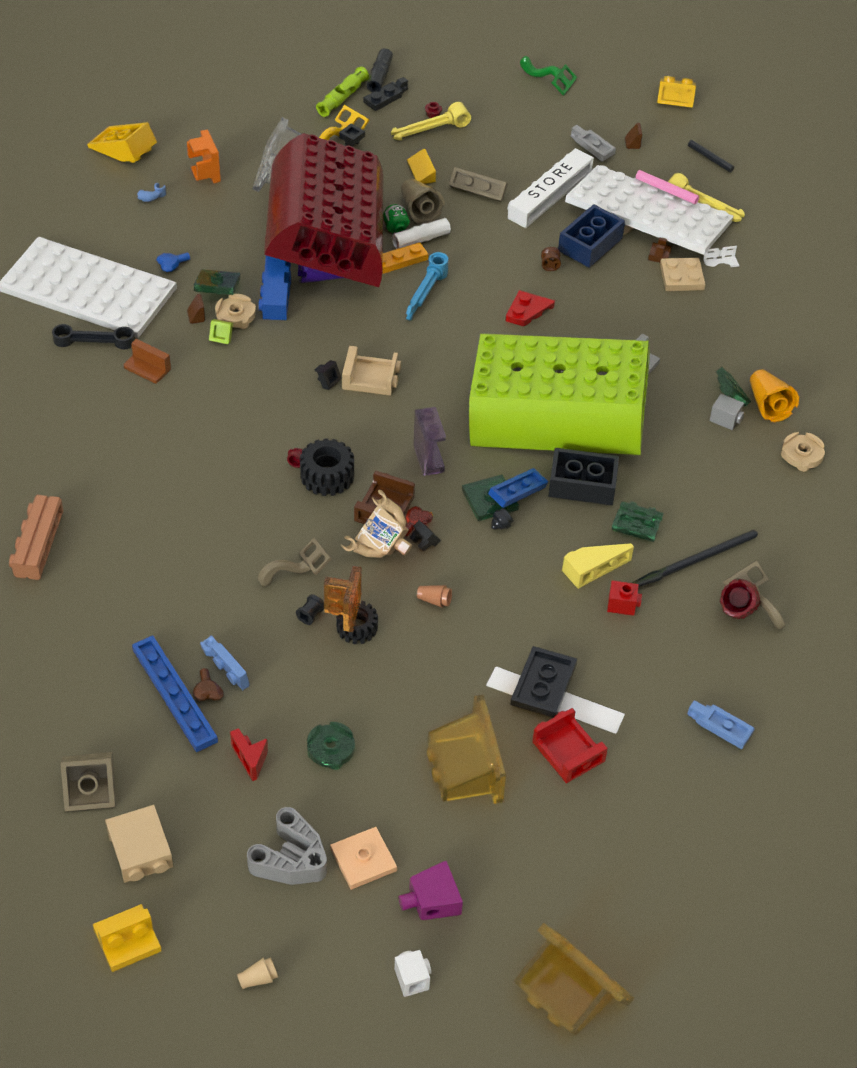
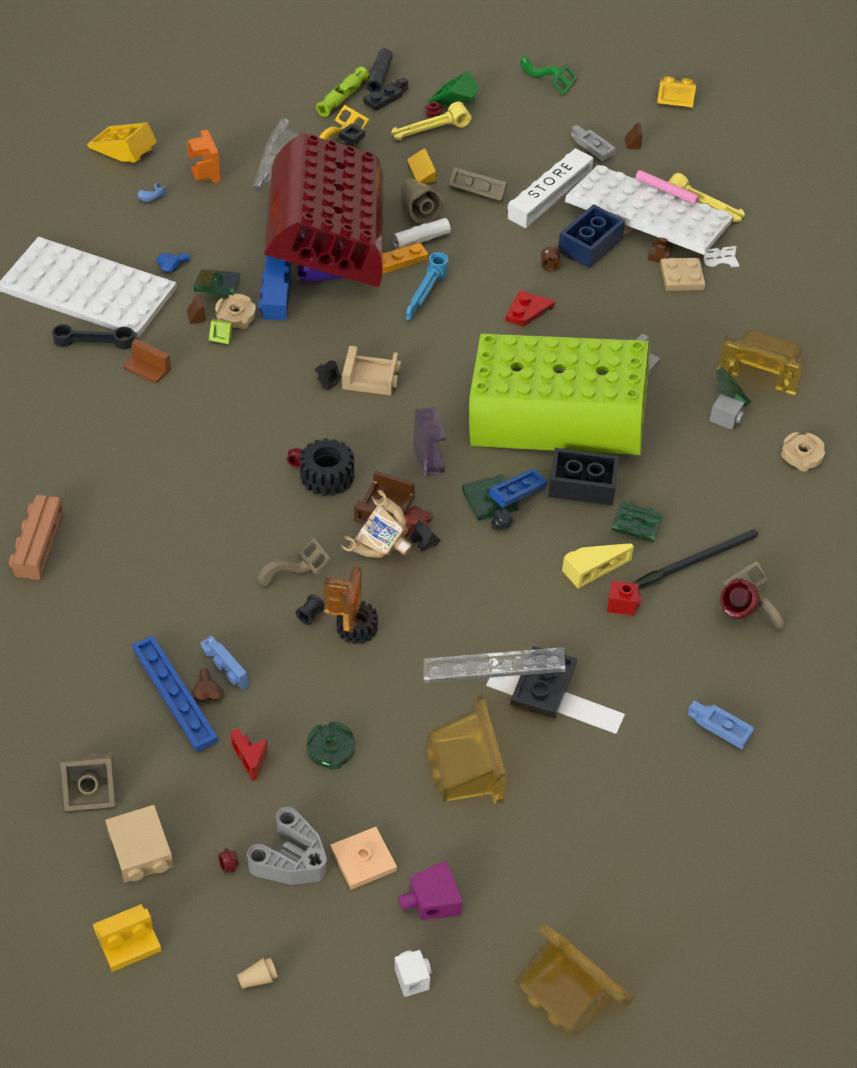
(228, 860): none -> dark red plate
(396, 218): green head -> none
(437, 595): nougat cone -> none
(457, 90): none -> green slope
(494, 665): none -> clear plate
(568, 746): red panel -> none
(711, 156): black bar -> none
(764, 353): none -> clear yellow windscreen
(773, 396): light orange cone -> none

